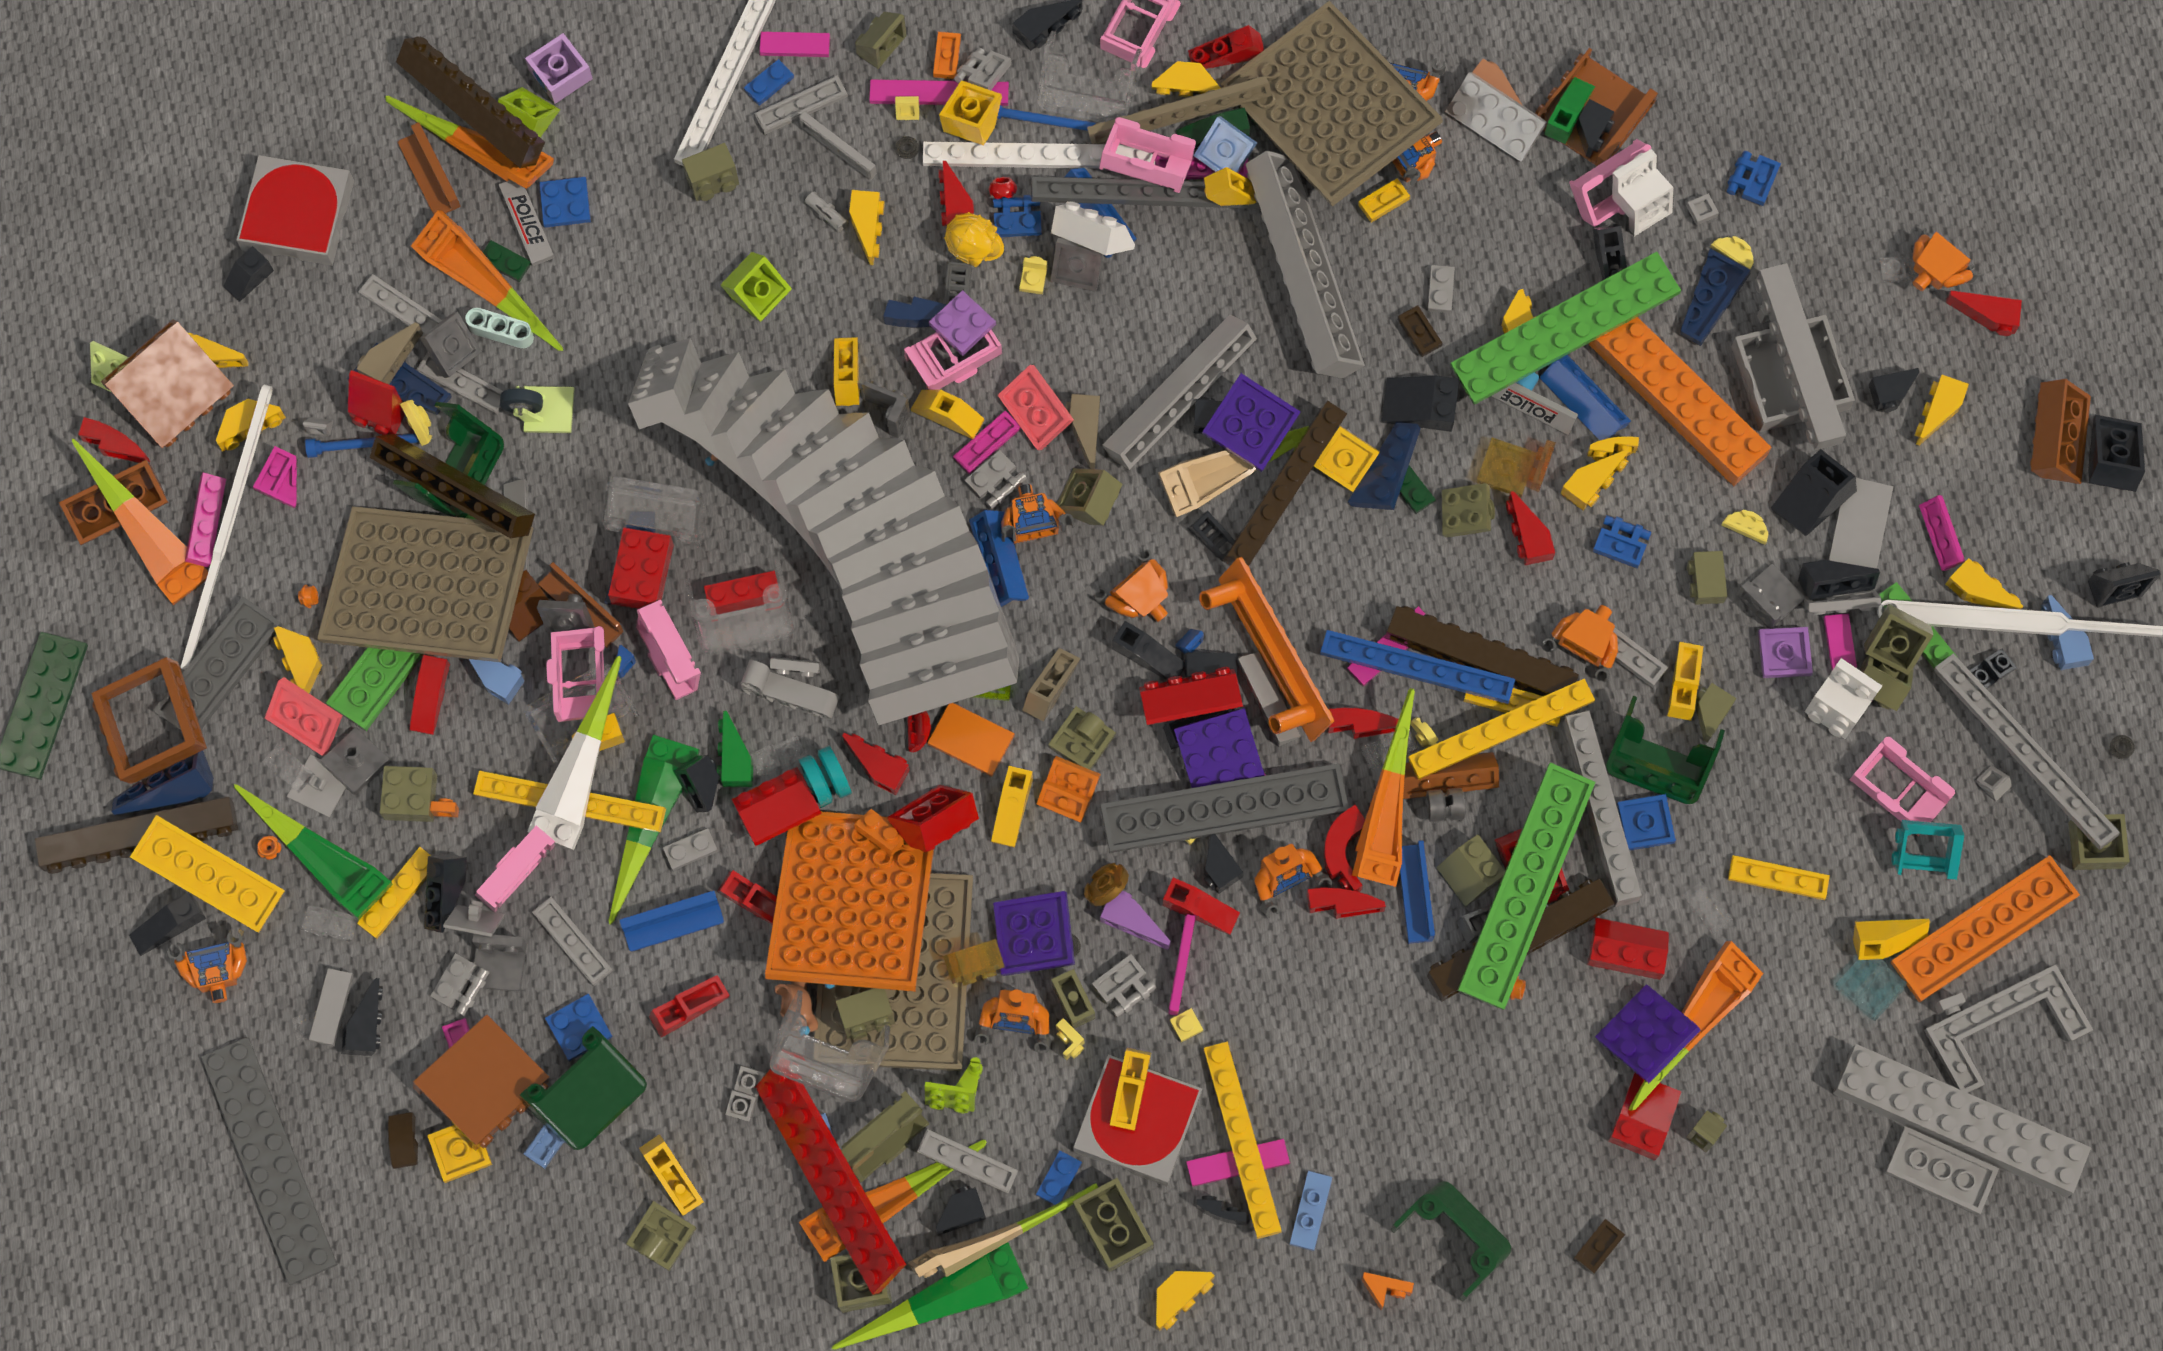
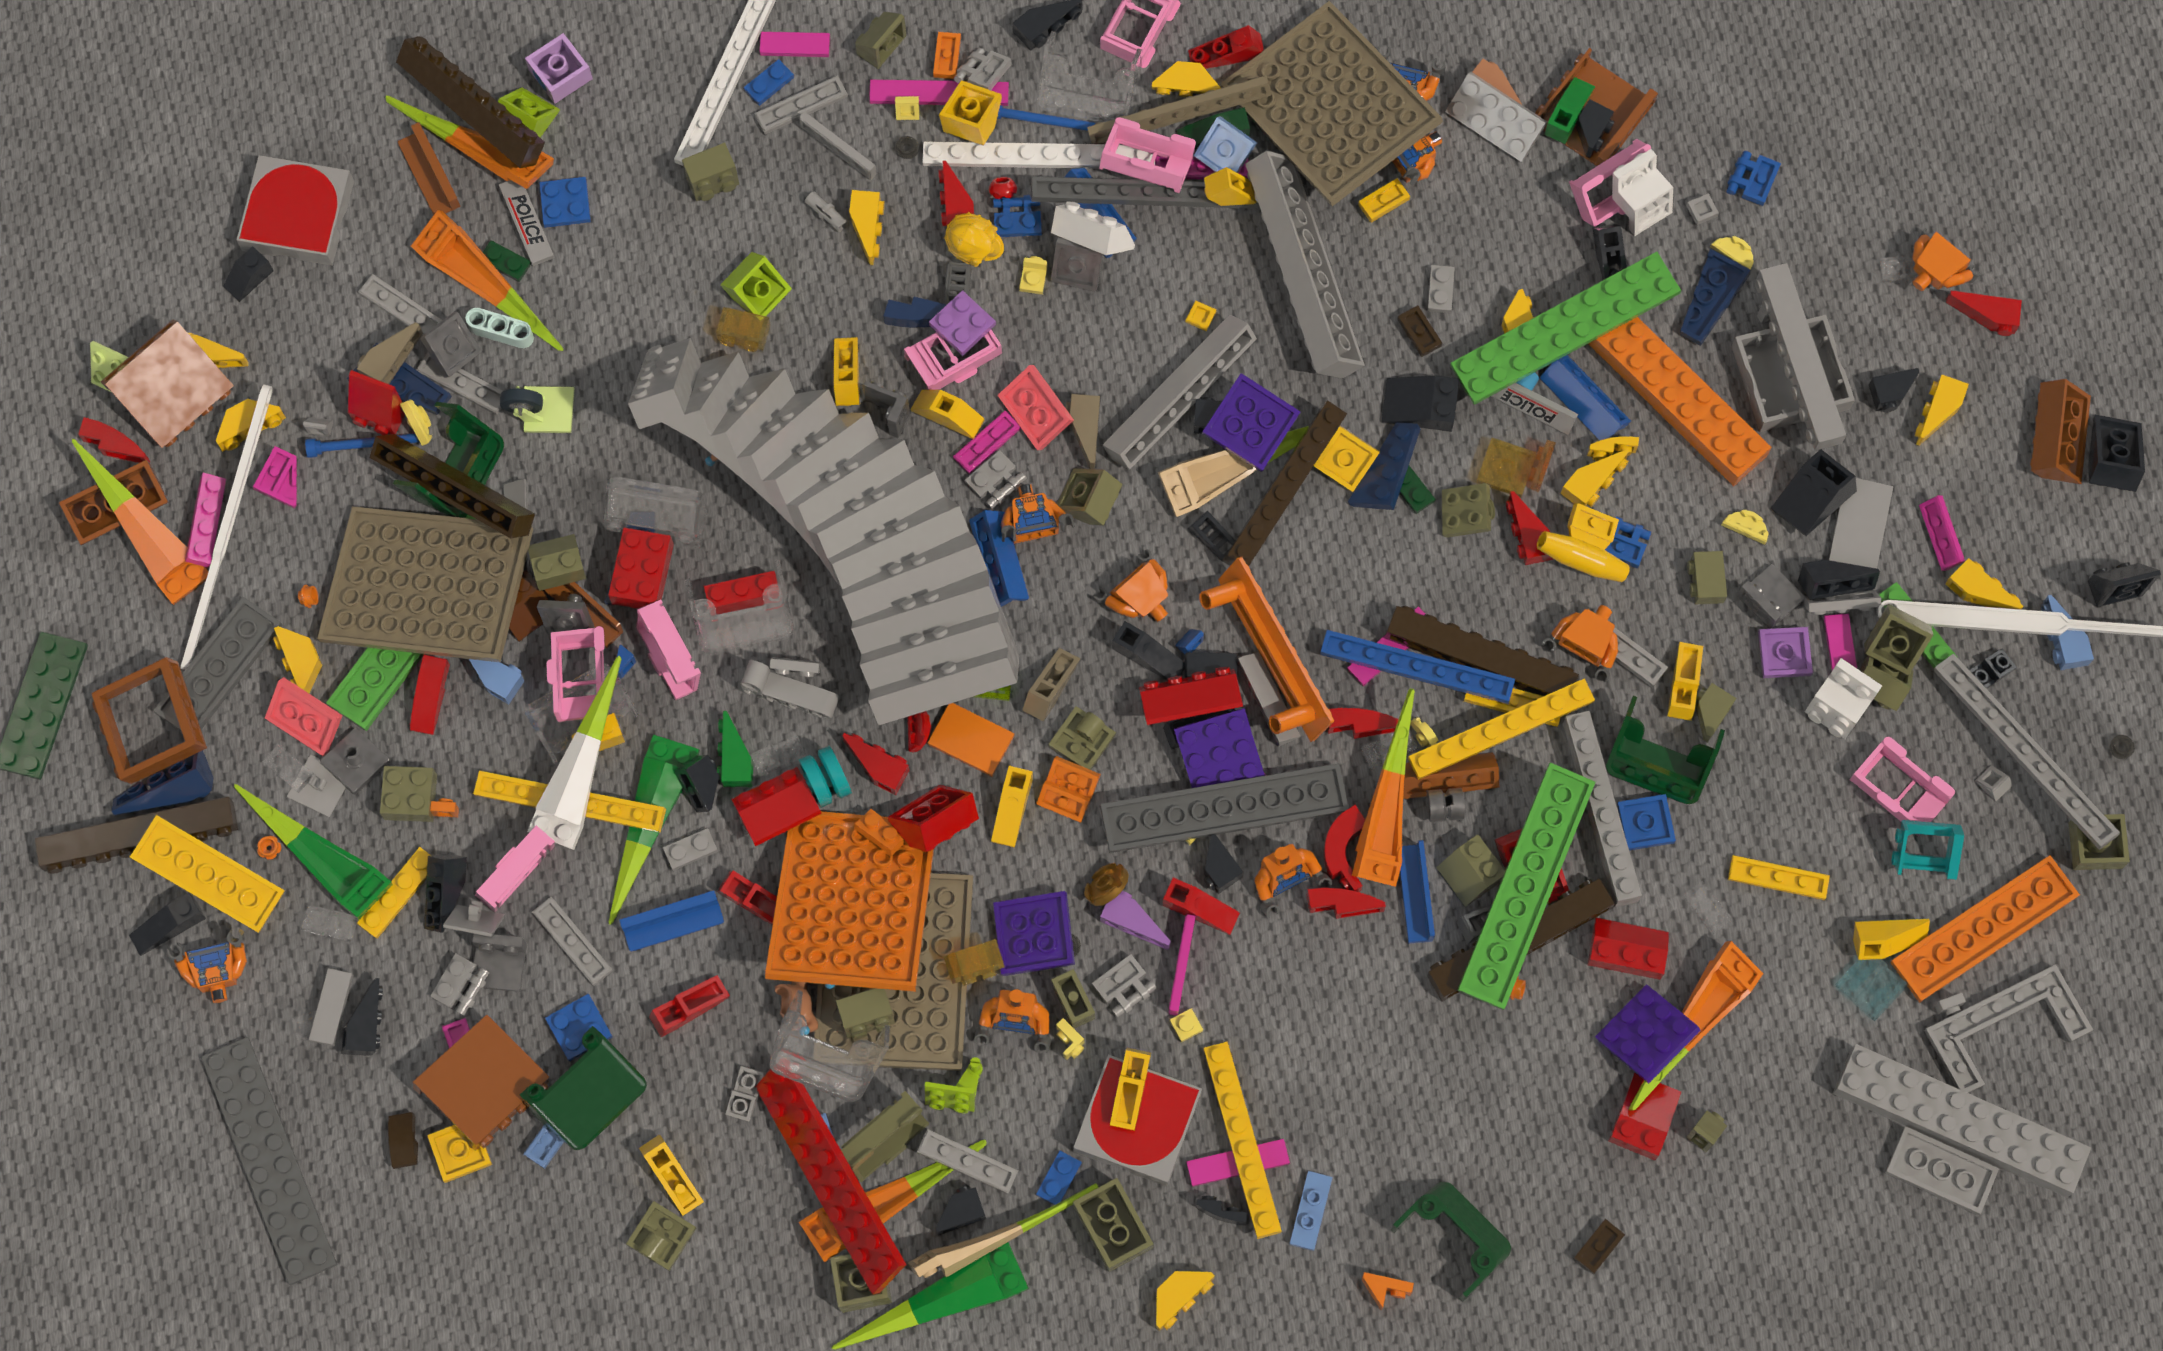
(556, 562): none -> olive slope
(743, 329): none -> clear yellow brick
(1201, 315): none -> yellow tile
(1585, 546): none -> yellow plate

